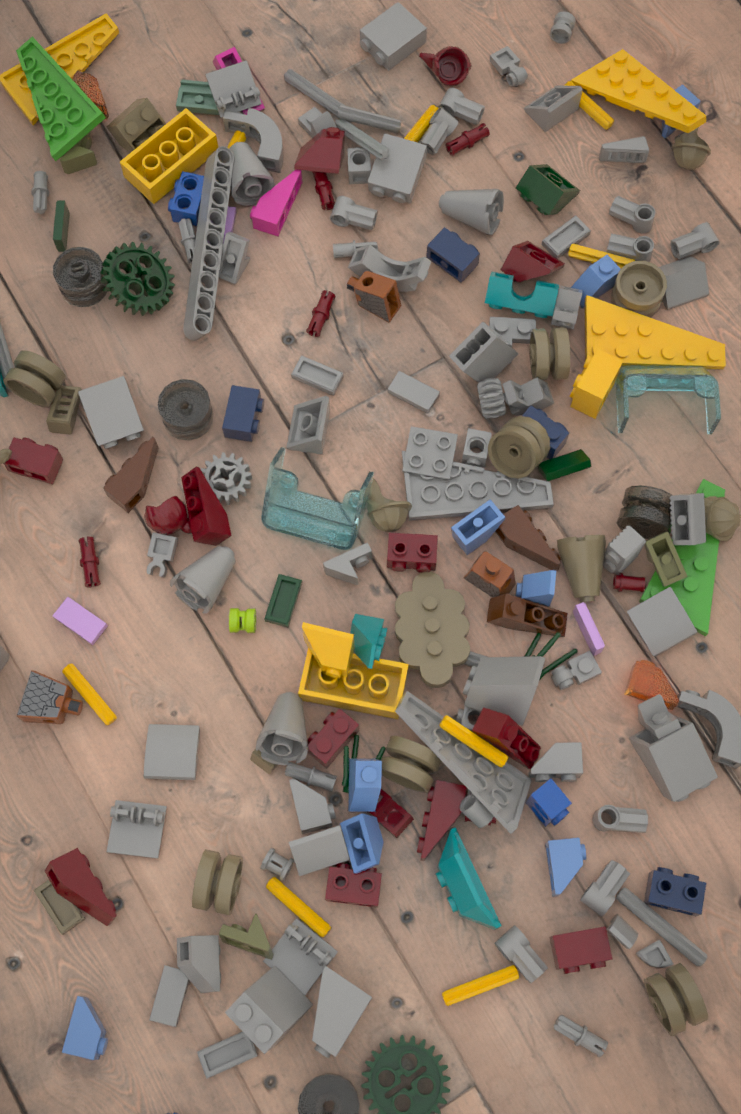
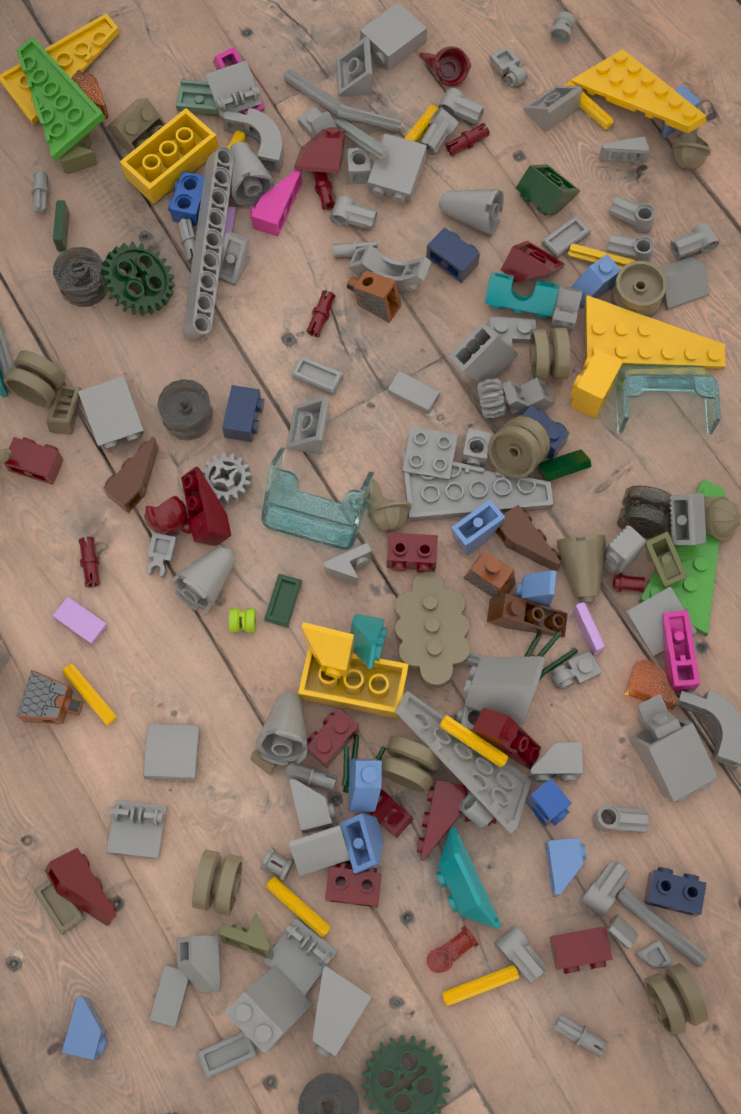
(355, 70): none -> light grey slope
(452, 950): none -> clear red connector
(679, 652): none -> dark pink slope

